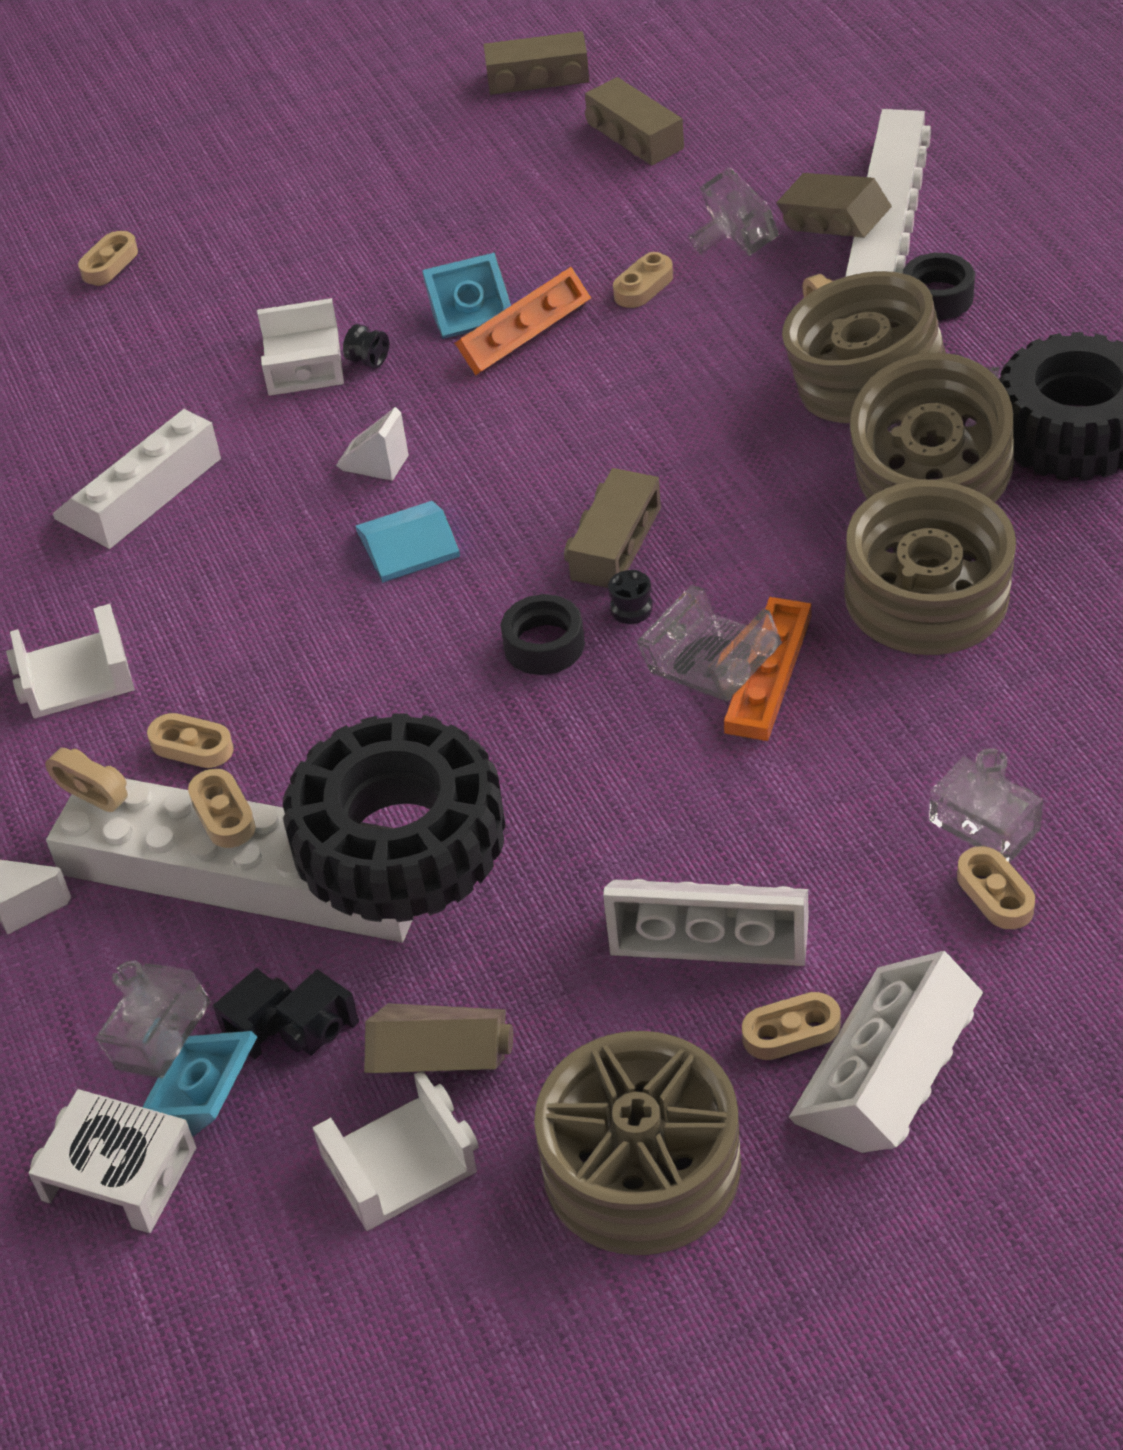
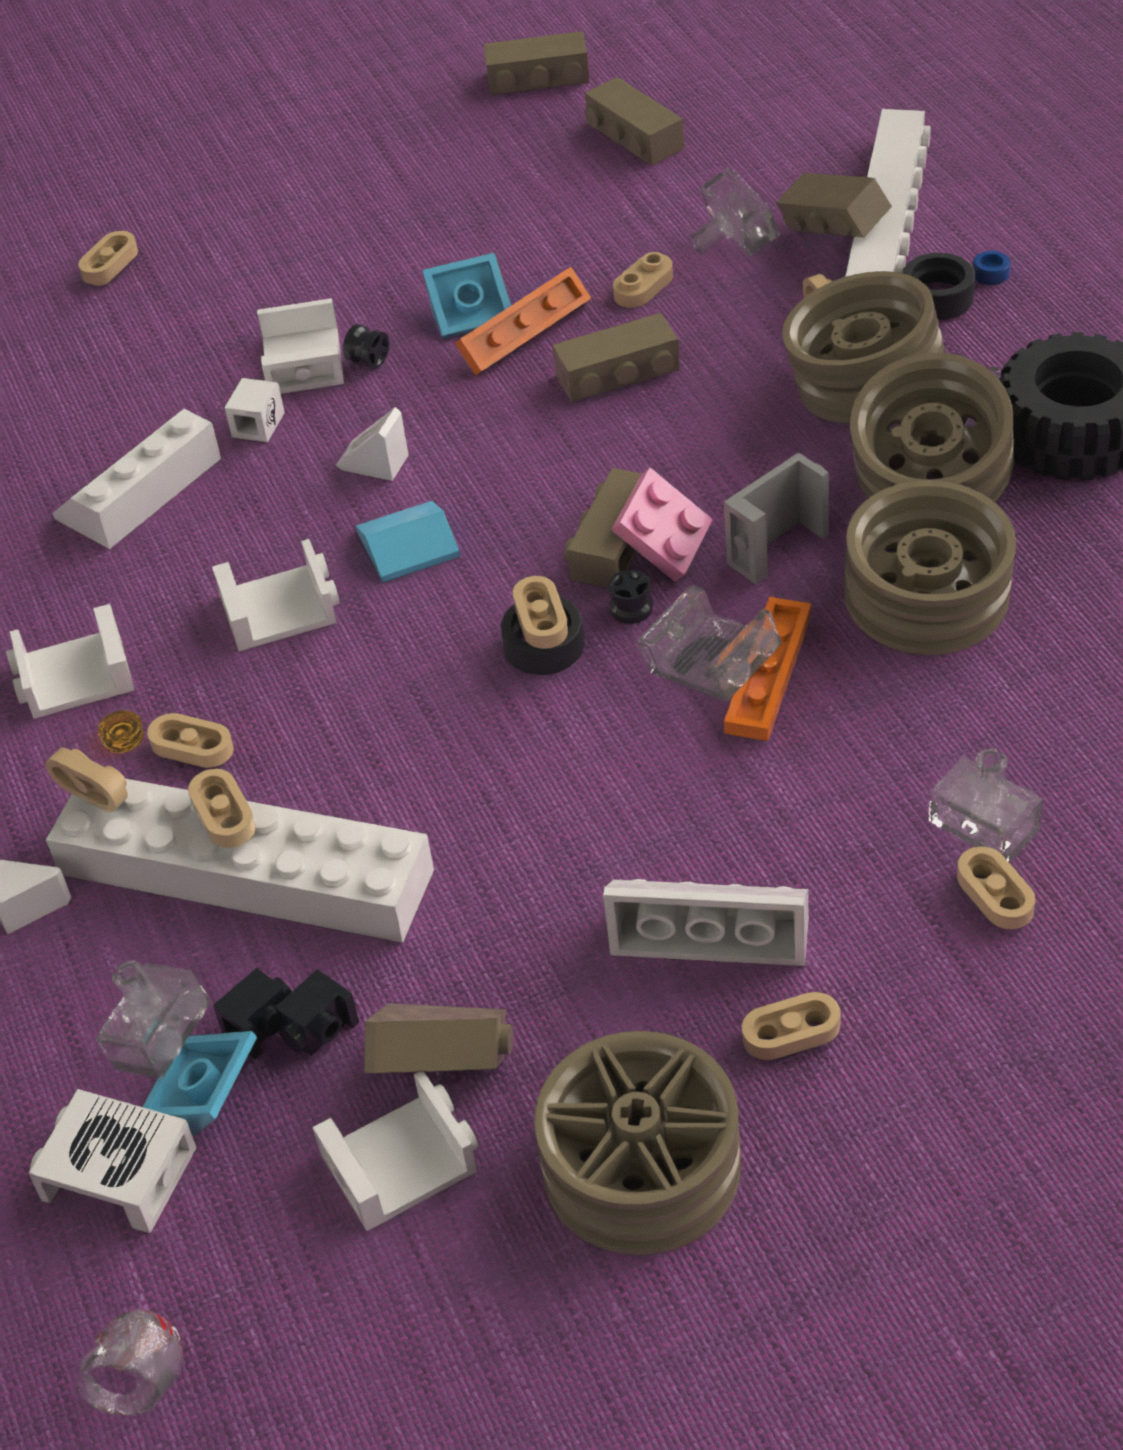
(121, 731): none -> clear yellow tile
(136, 1345): none -> clear helmet
(254, 410): none -> white brick
(278, 603): none -> white panel
(405, 867): black tyre -> none
(540, 612): none -> tan plate
(616, 357): none -> dark tan brick
(662, 524): none -> bright pink plate
(770, 507): none -> light grey panel
(888, 1053): white slope -> none
(991, 267): none -> blue tile

